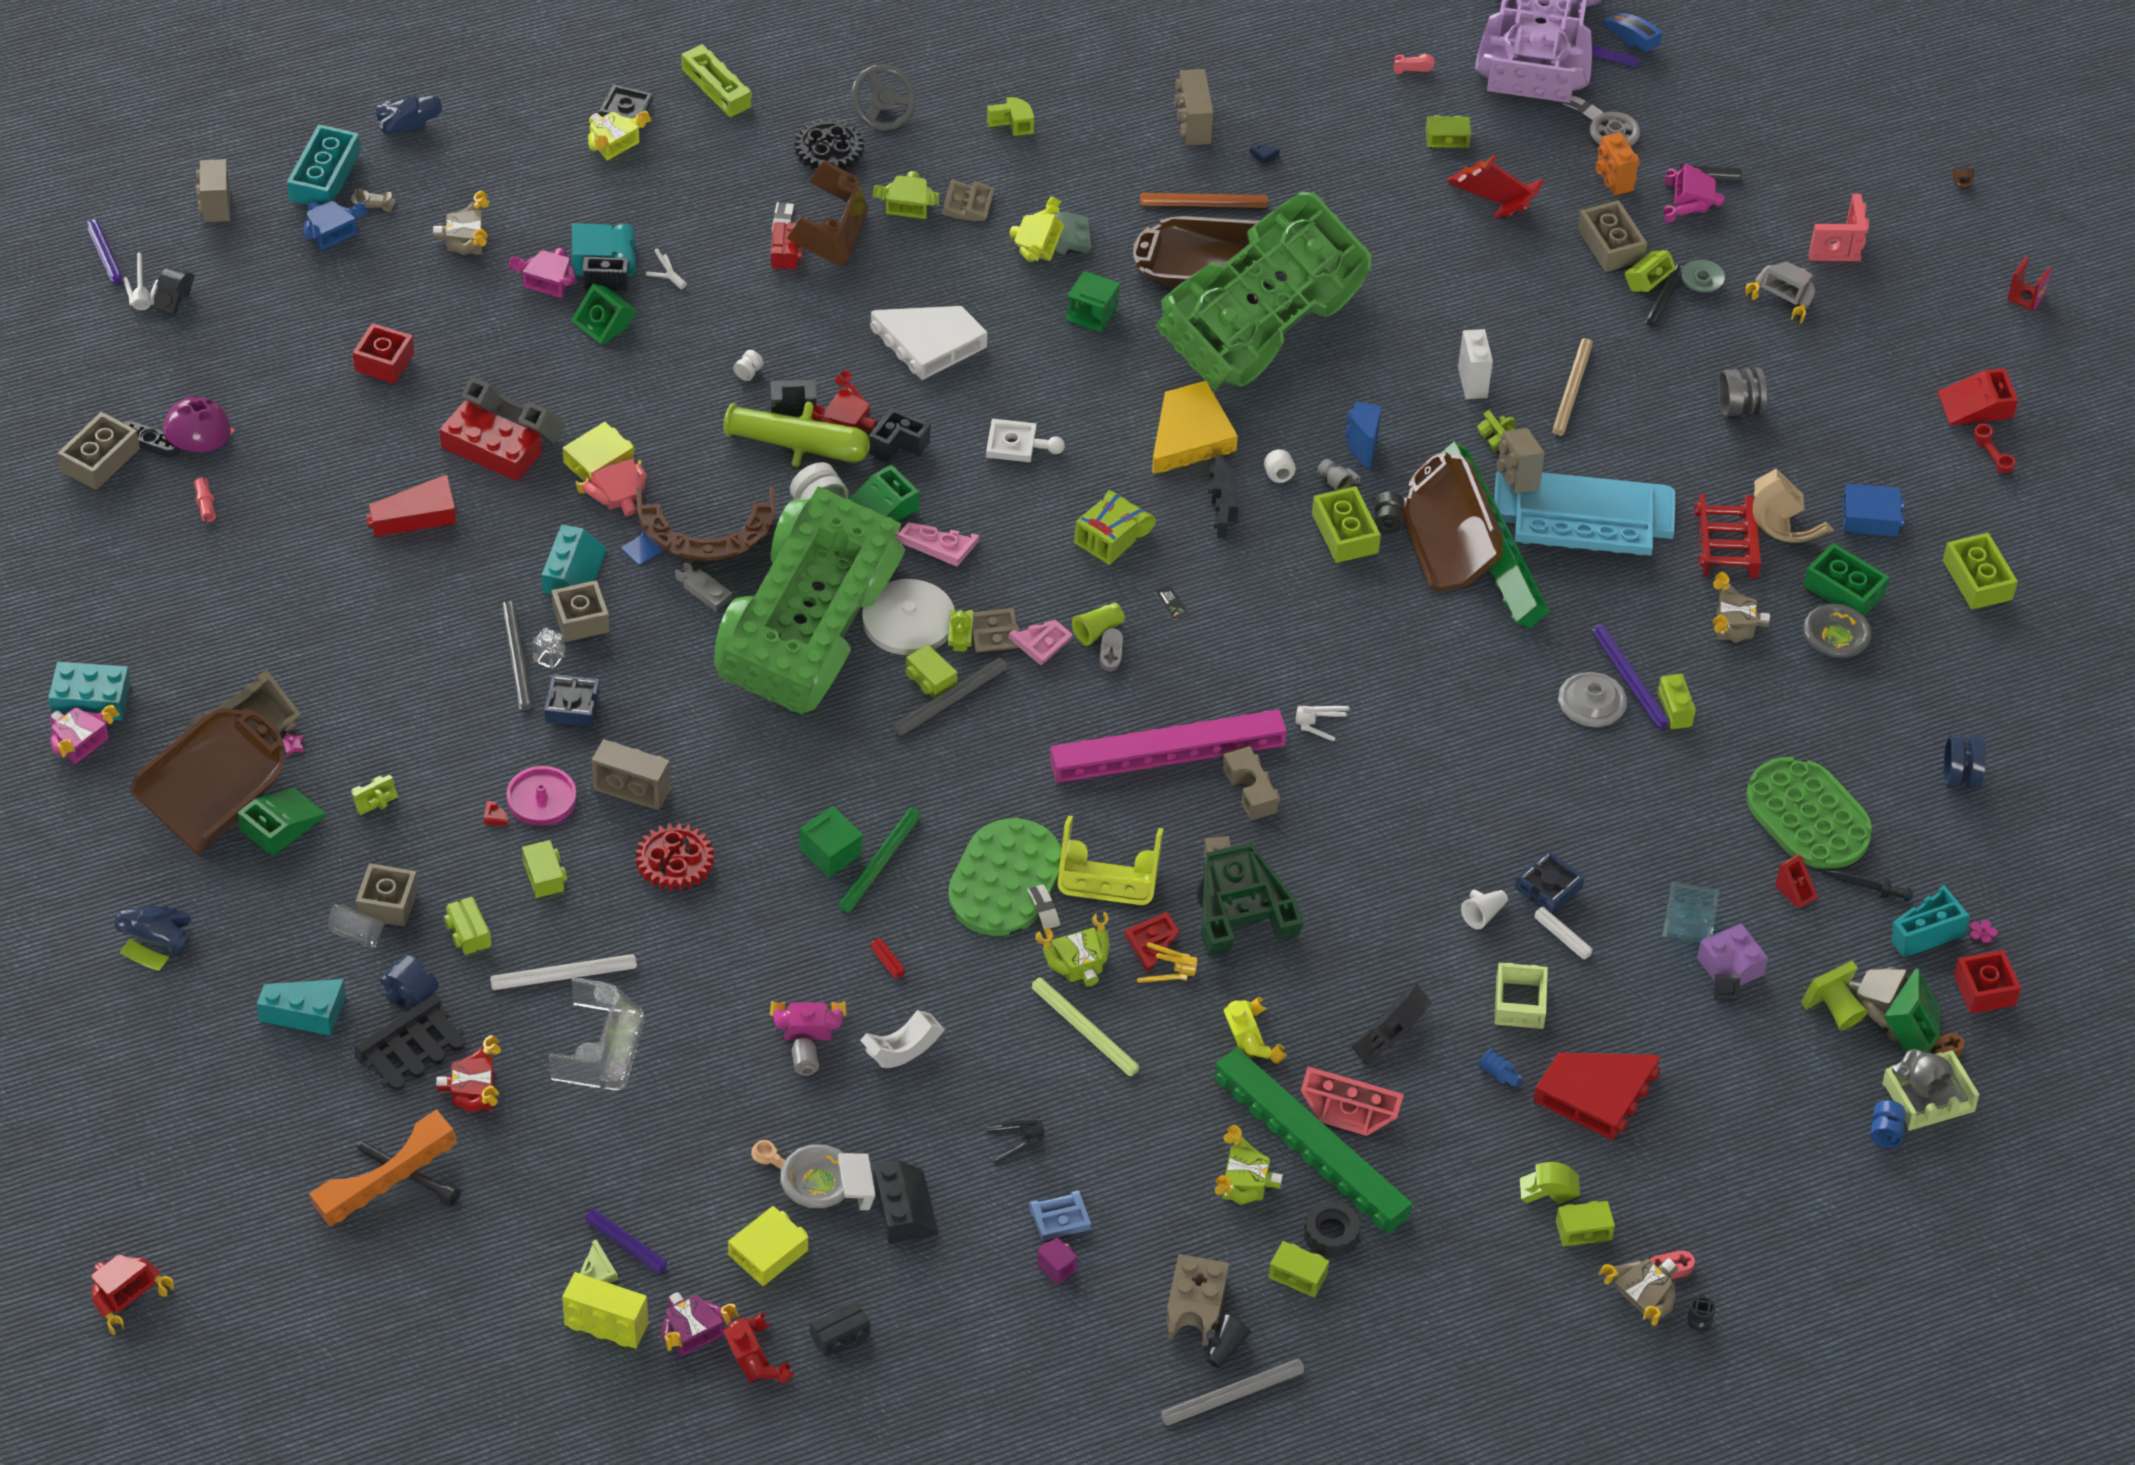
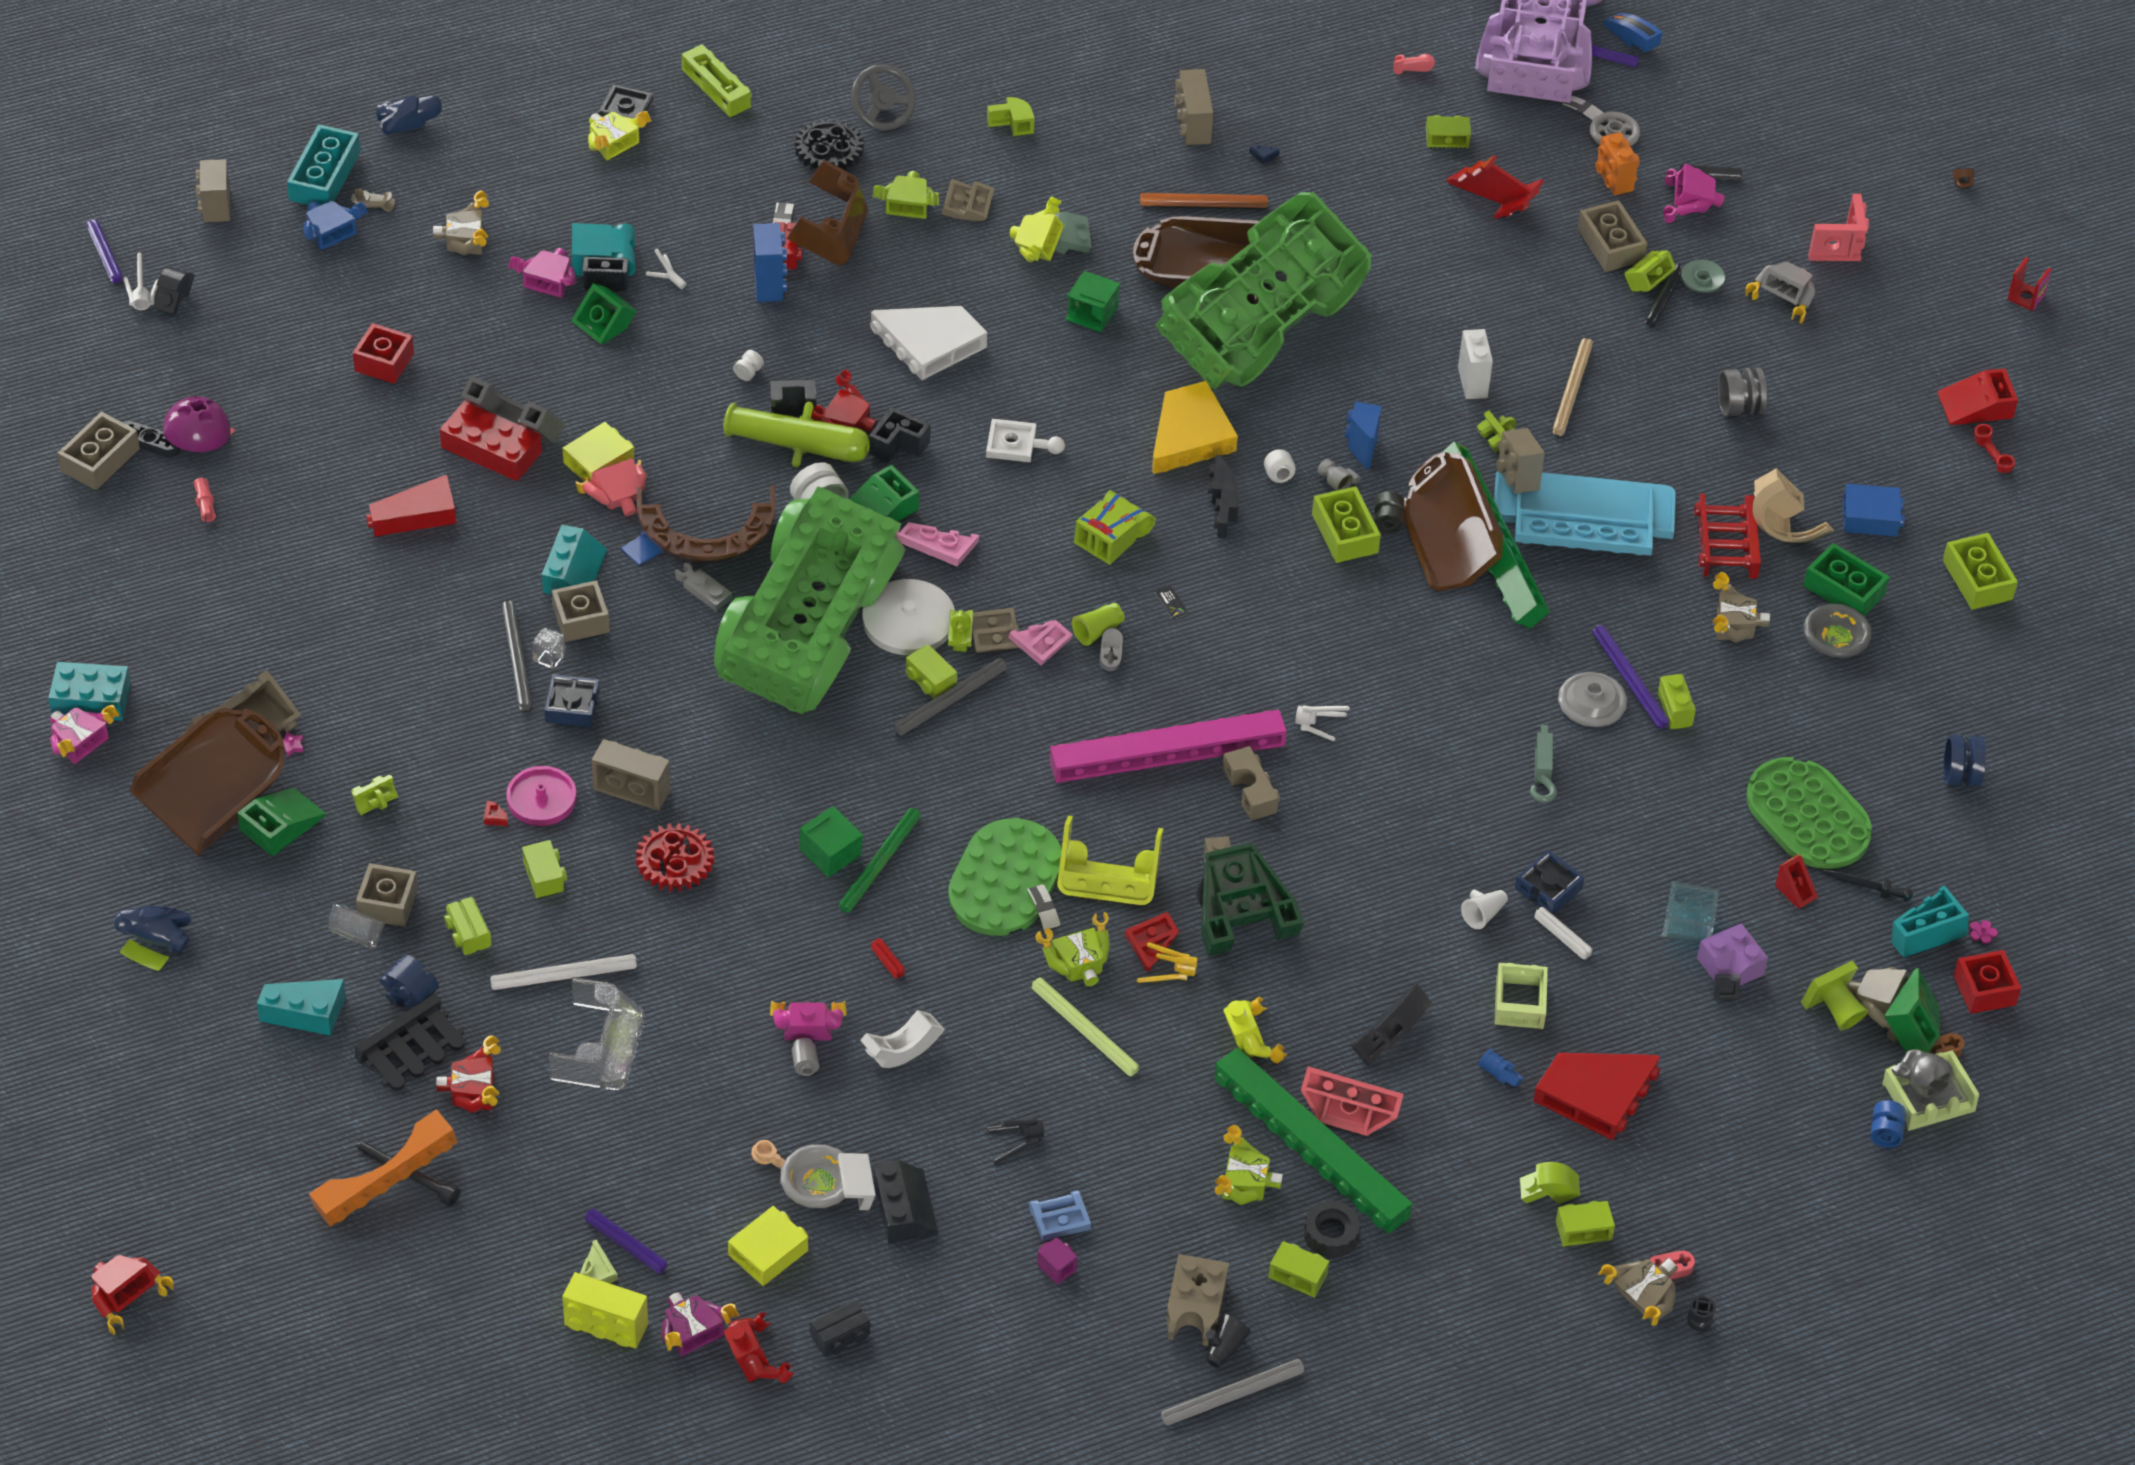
(769, 262): none -> blue brick
(1544, 765): none -> sand green piece

